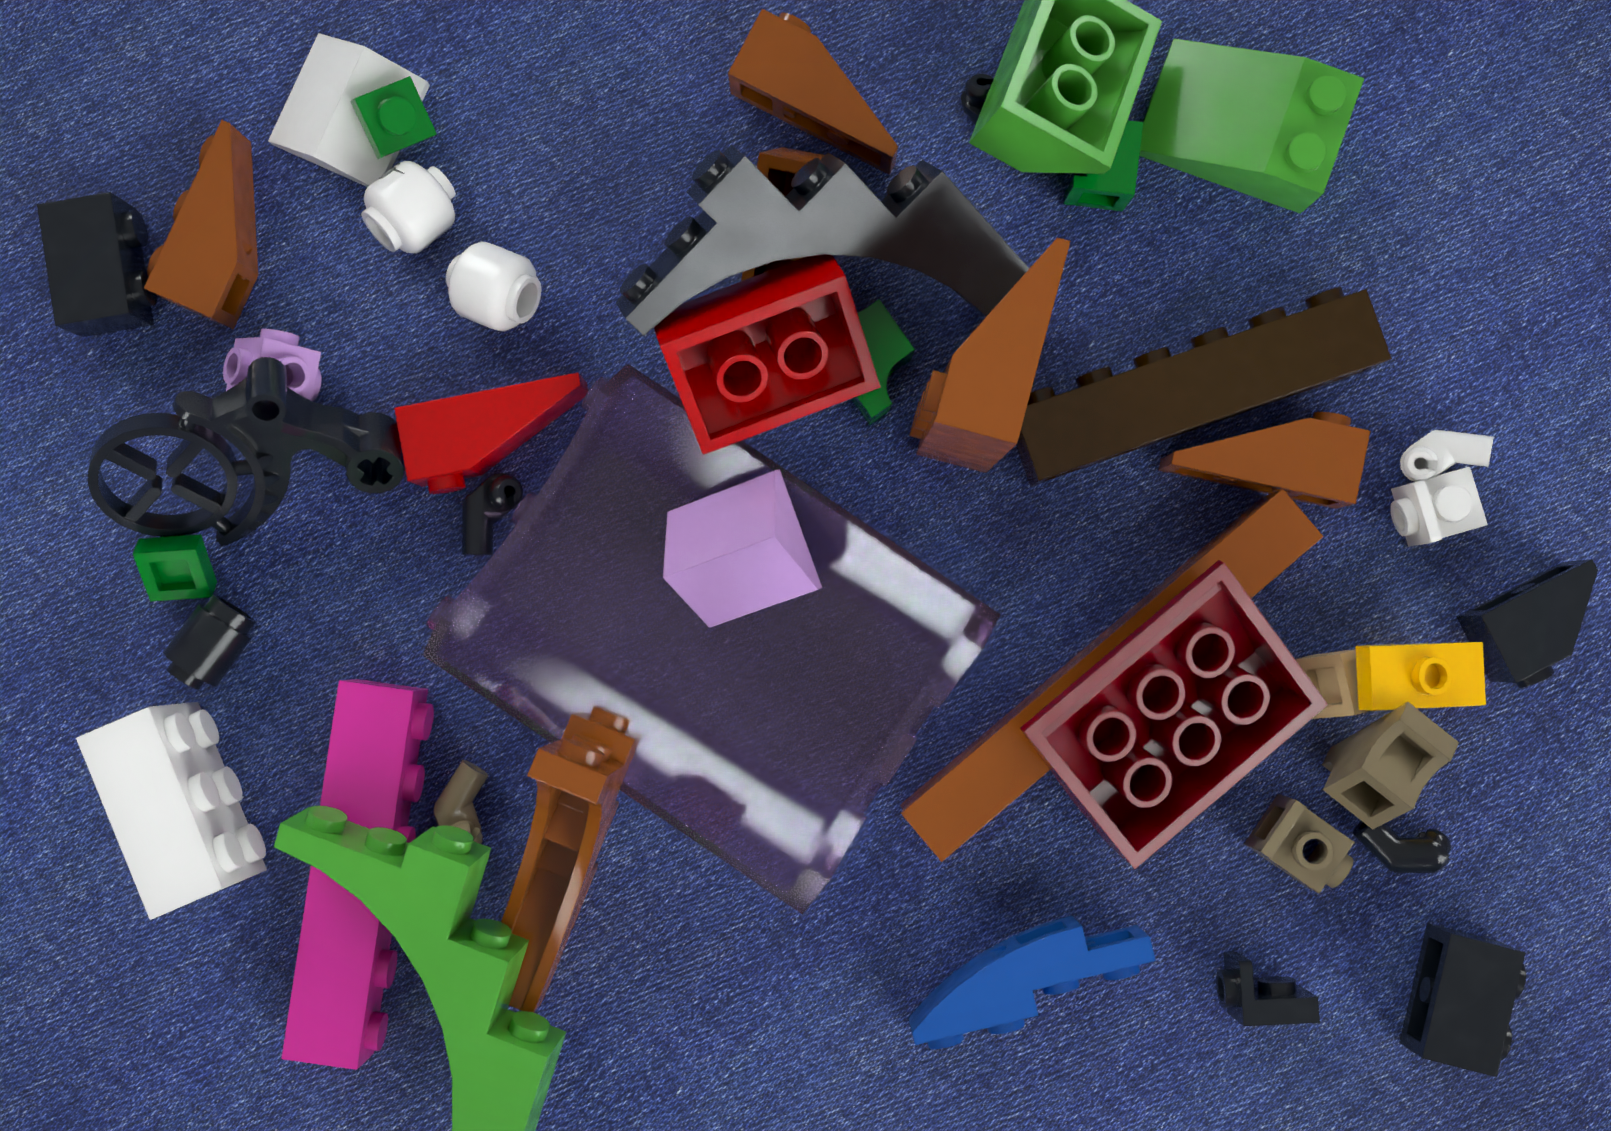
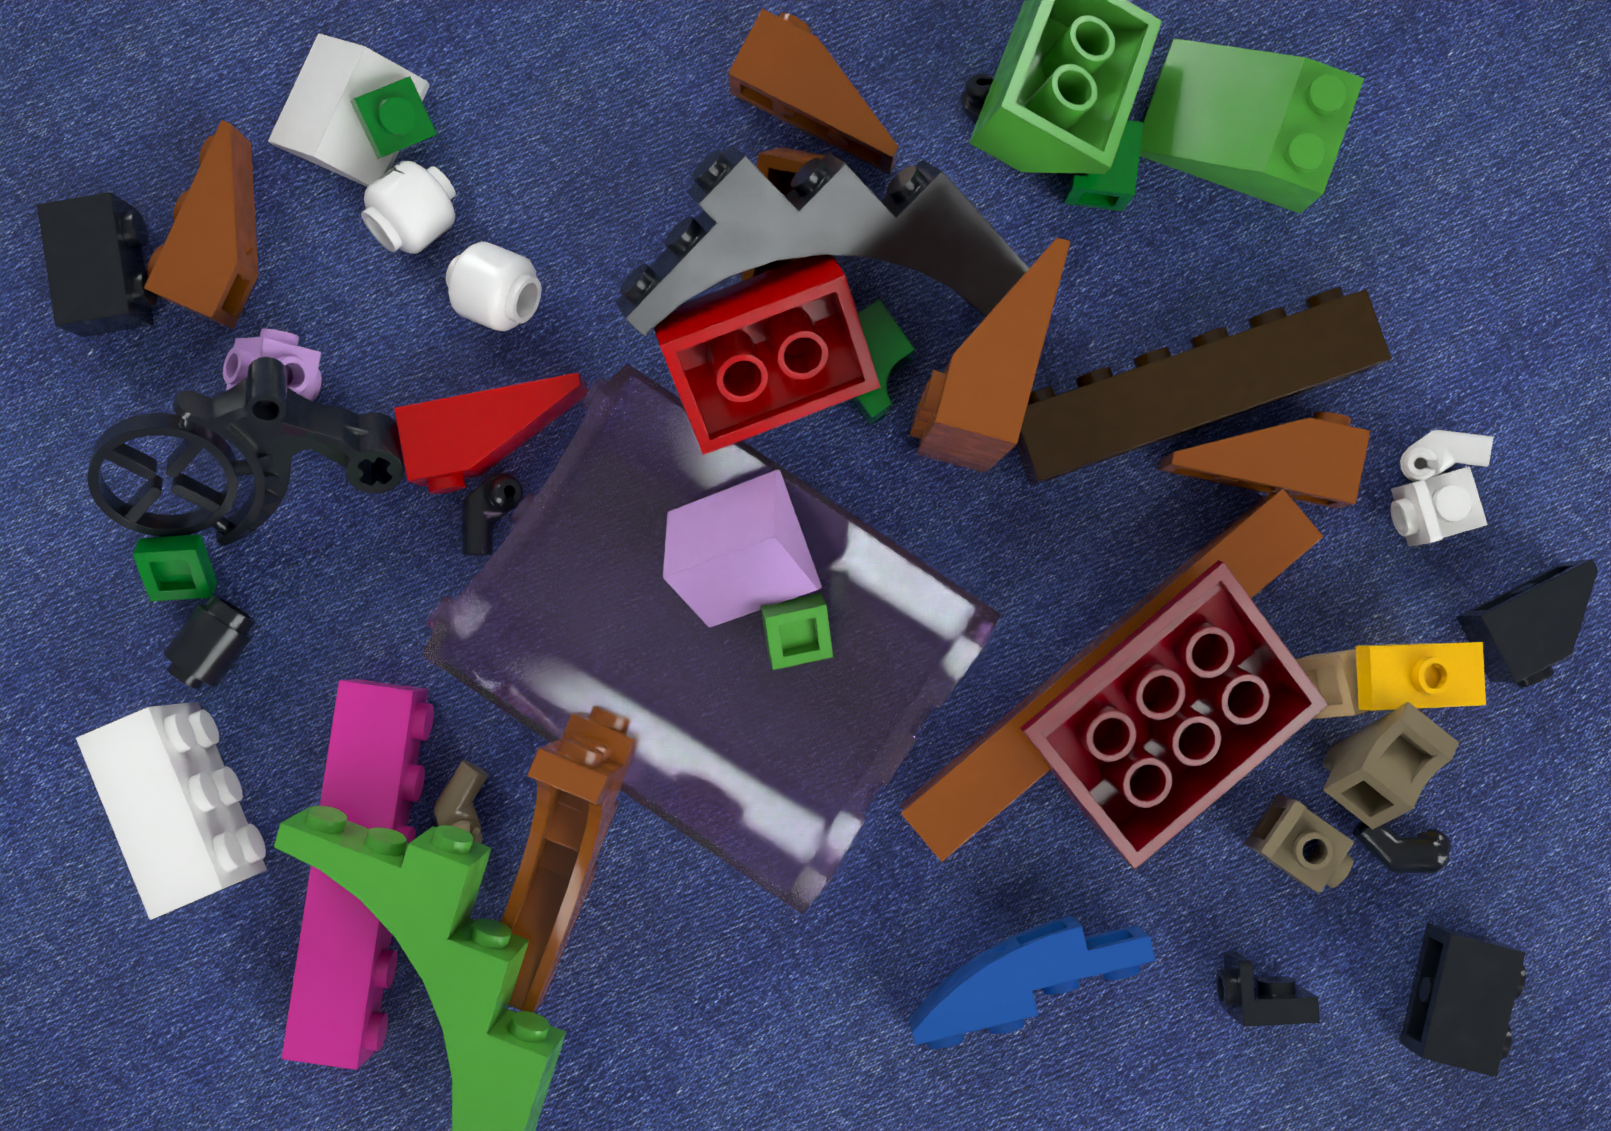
(797, 631): none -> bright green plate

